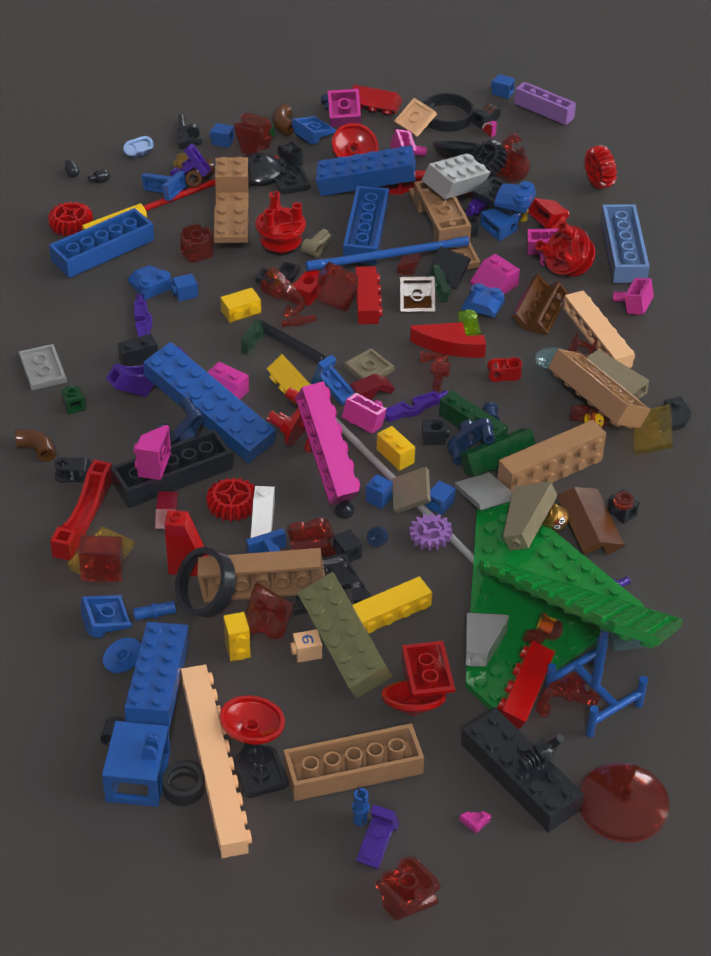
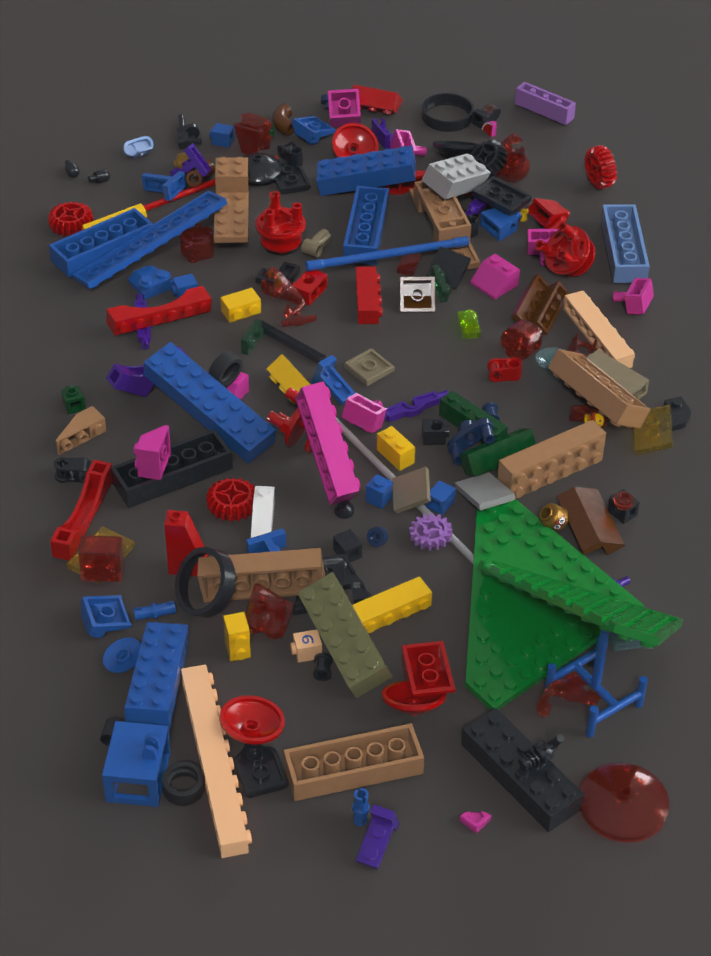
(38, 441): reddish brown cylinder -> none
(42, 367): light grey tile -> none
(82, 428): none -> medium nougat slope
(128, 319): none -> red arch
(137, 350): black brick -> none
(149, 239): none -> blue plate
(165, 502): dark red slope -> none
(189, 425): dark blue connector -> none
(226, 368): none -> black tyre
(312, 534): clear red piece -> none
(322, 669): none -> black bush
(336, 286): clear red slope -> none
(371, 385): dark red slope -> none
(382, 133): none -> dark purple hinge
(408, 889): clear red piece -> none
(415, 117): light nougat plate -> none
(440, 368): clear red animal -> none
(448, 339): red slope -> none
(483, 637): light grey slope -> none
(484, 300): blue slope -> none
(503, 86): blue brick -> none
(515, 196): blue slope -> none
(522, 339): none -> clear red brick
(526, 683): red brick -> none
(527, 512): dark tan slope -> none
(547, 628): clear red piece -> none

